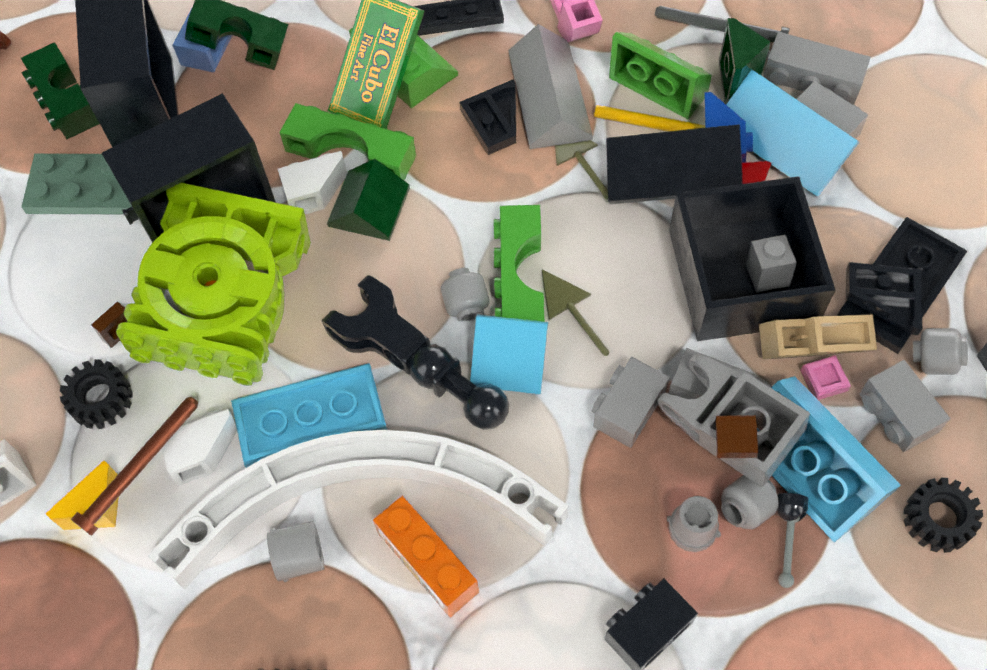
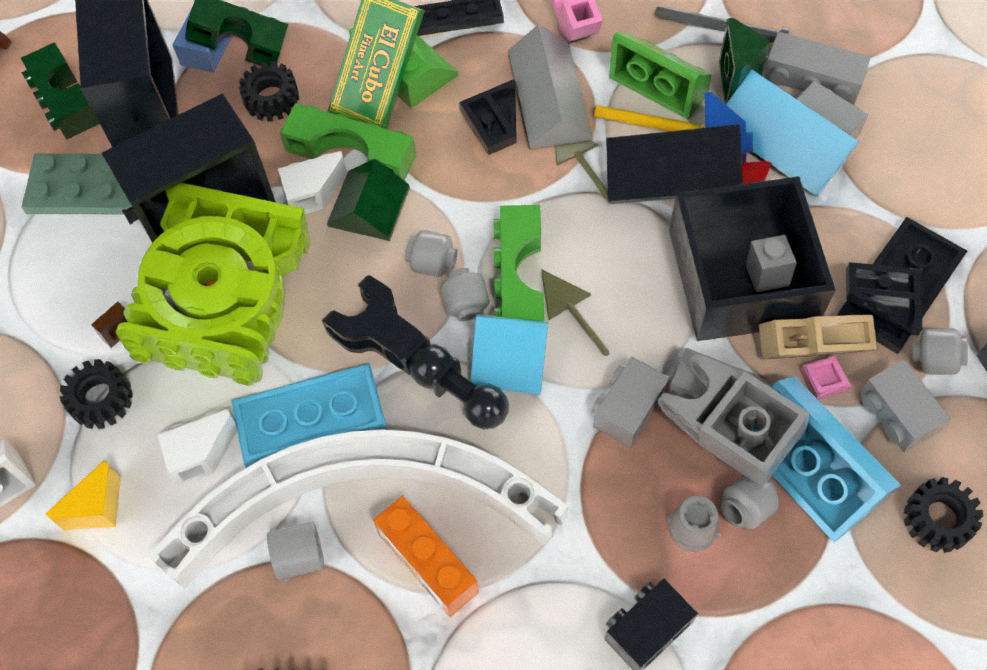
(134, 467): copper bar -> none
(264, 78): none -> black tyre
(431, 253): none -> light grey head
(736, 436): reddish brown tile -> none
(791, 509): hinge -> none

